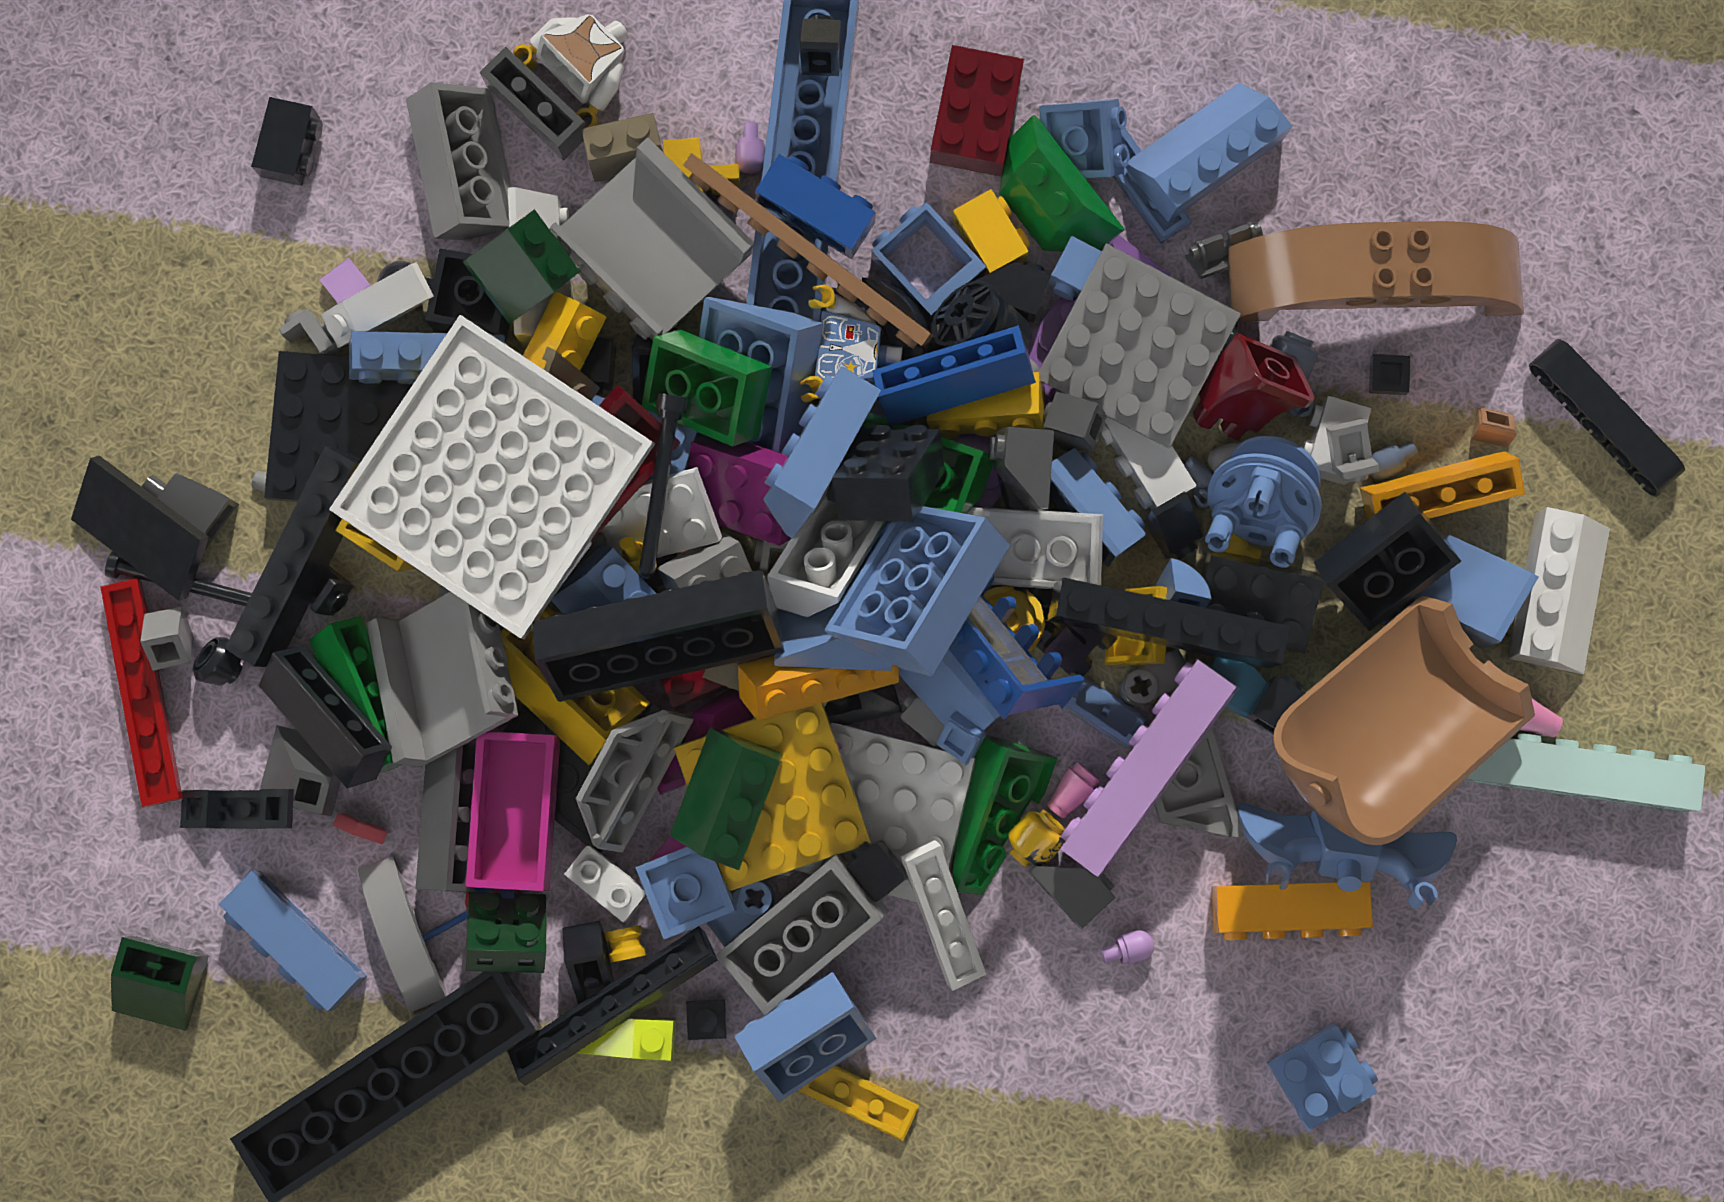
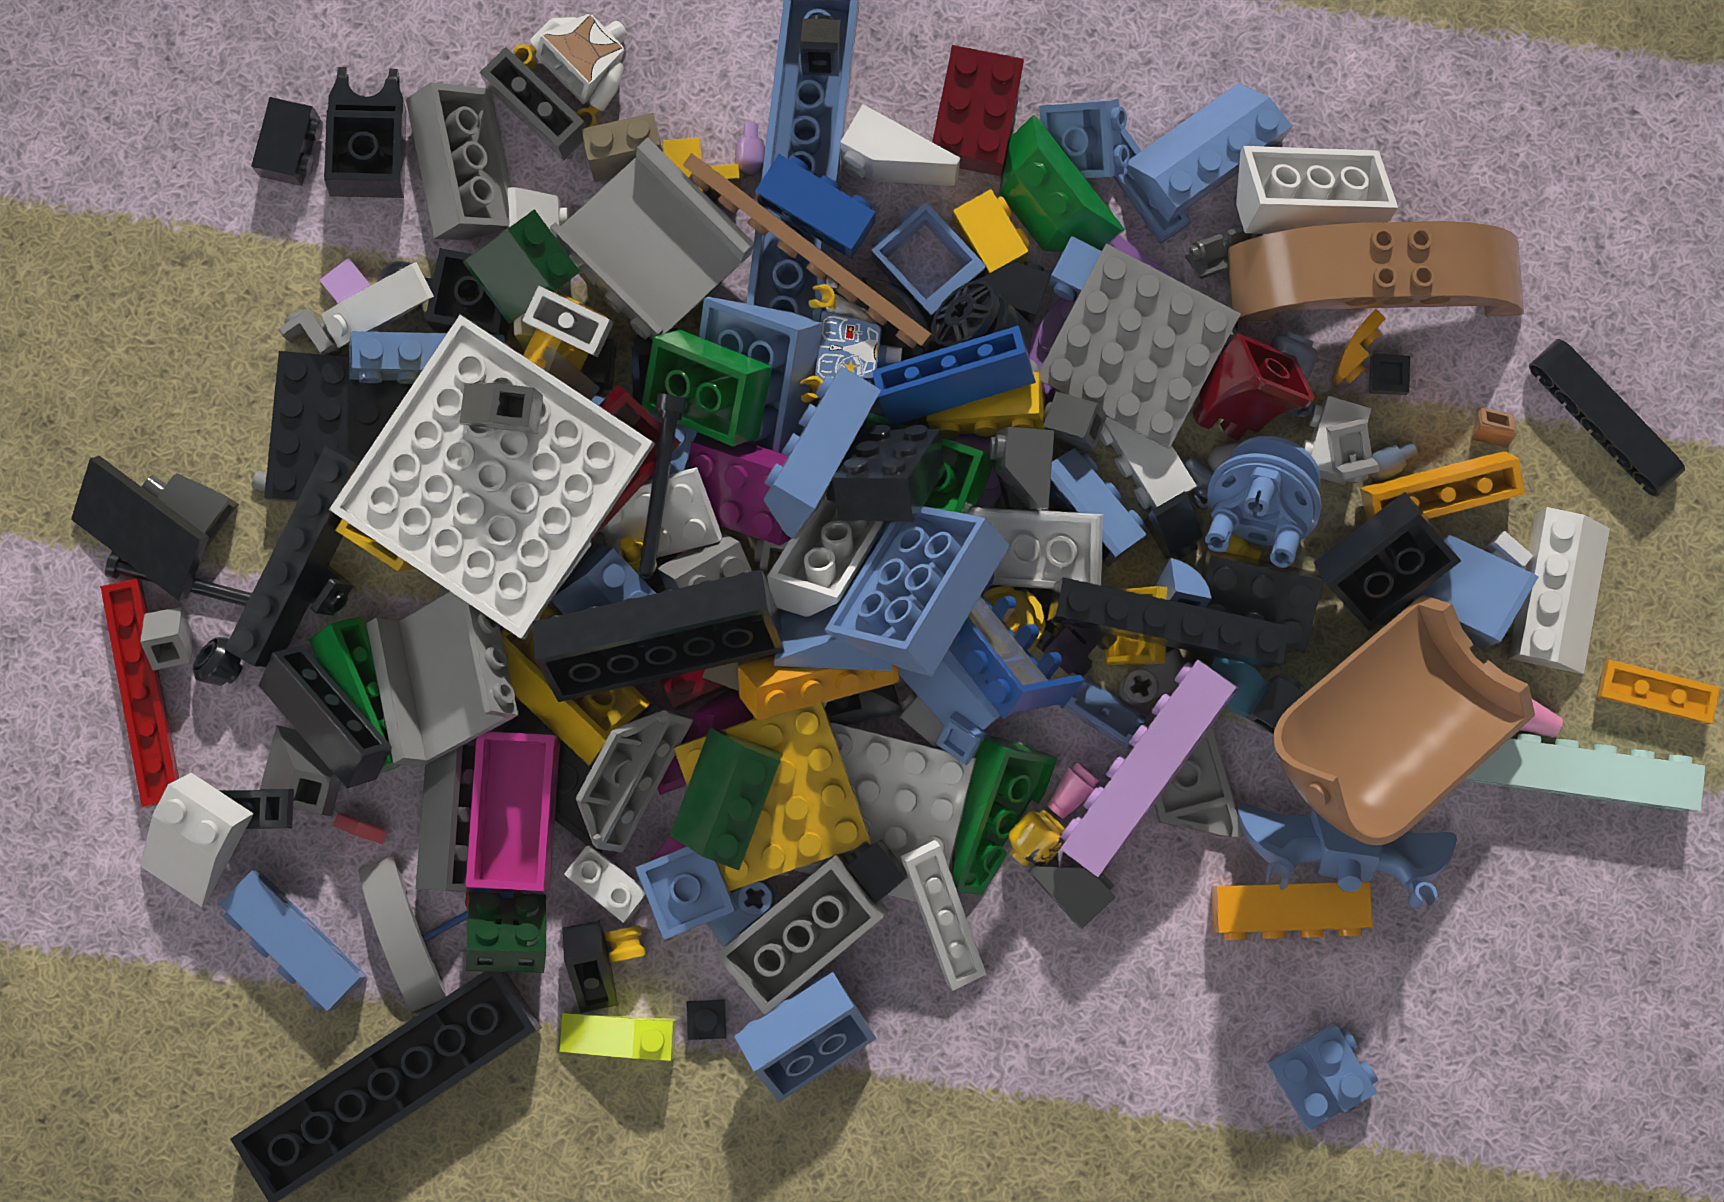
(156, 981): dark green slope -> none
(193, 837): none -> white slope
(365, 126): none -> black brick
(501, 407): none -> dark grey slope
(568, 321): none -> white brick
(612, 1005): black tile -> none
(863, 1101): yellow tile -> none
(891, 153): none -> white slope
(1129, 948): lavender cylinder -> none
(1311, 188): none -> white slope
(1353, 354): none -> light orange slope
(1509, 549): none -> white plate
(1658, 692): none -> light orange plate

